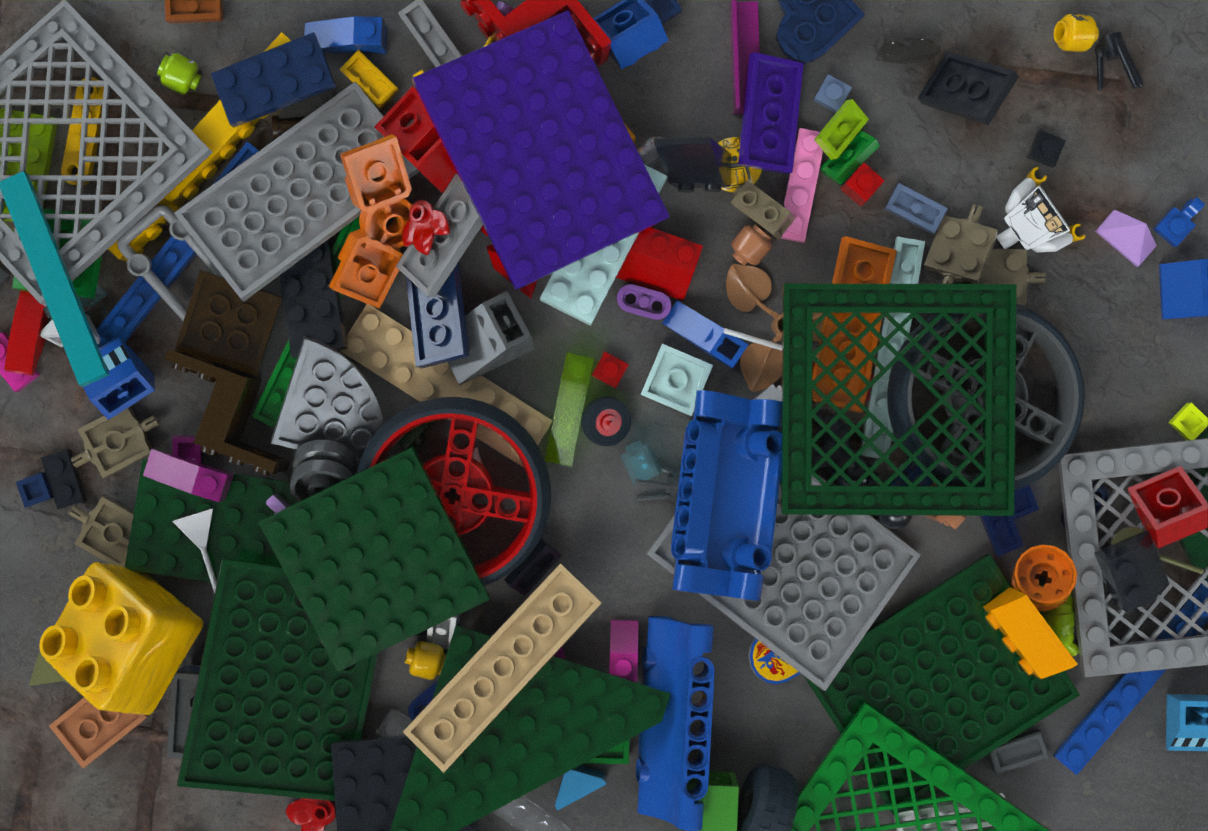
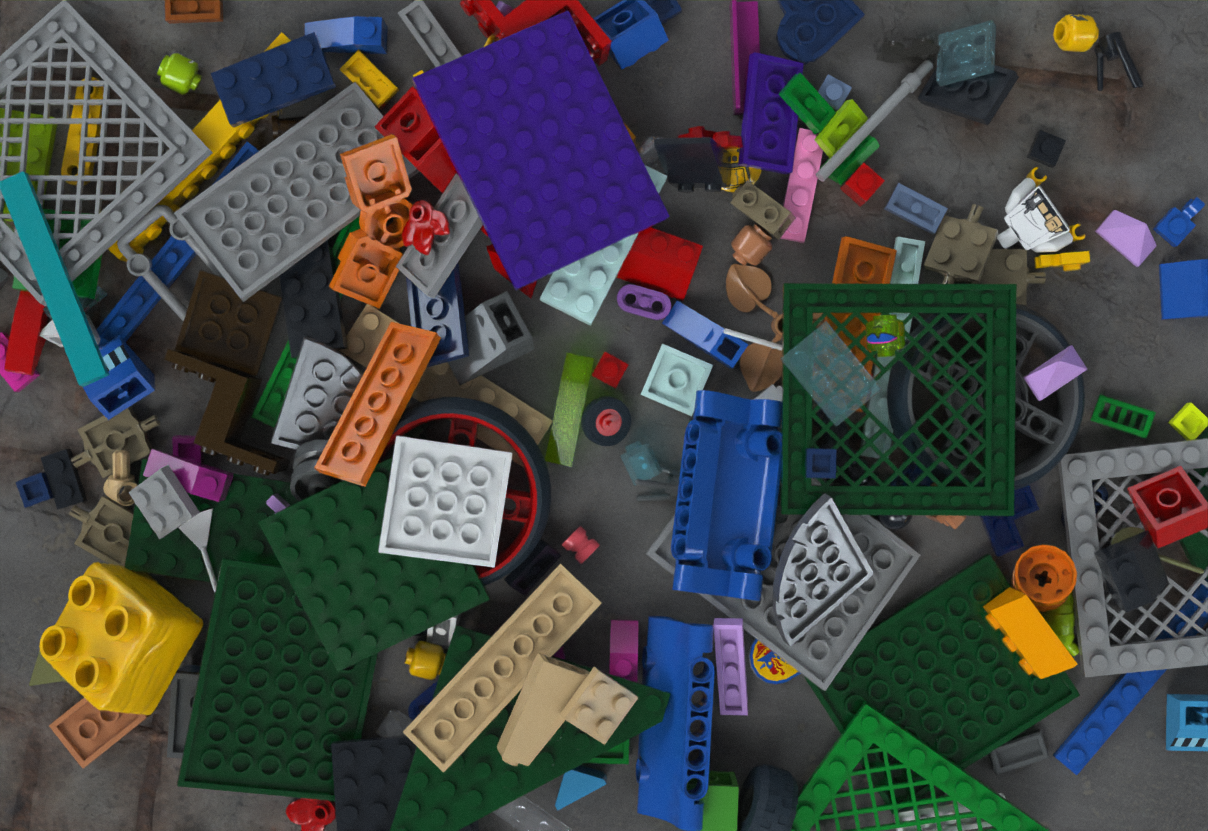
(120, 478): none -> tan axle
(164, 502): none -> light grey plate
(377, 403): none -> orange plate
(445, 501): none -> white plate
(538, 709): none -> tan slope
(580, 544): none -> coral wheel
(599, 705): none -> tan plate
(722, 138): none -> red slope
(731, 666): none -> lavender plate
(807, 103): none -> green plate
(816, 570): none -> flat silver plate
(820, 463): none -> dark blue plate
(830, 373): none -> clear light blue plate
(885, 335): none -> clear neon green head
(908, 84): none -> light grey bar
(966, 53): none -> clear light blue tile
(1055, 373): none -> lavender slope
(1069, 261): none -> yellow plate
(1145, 425): none -> green slope

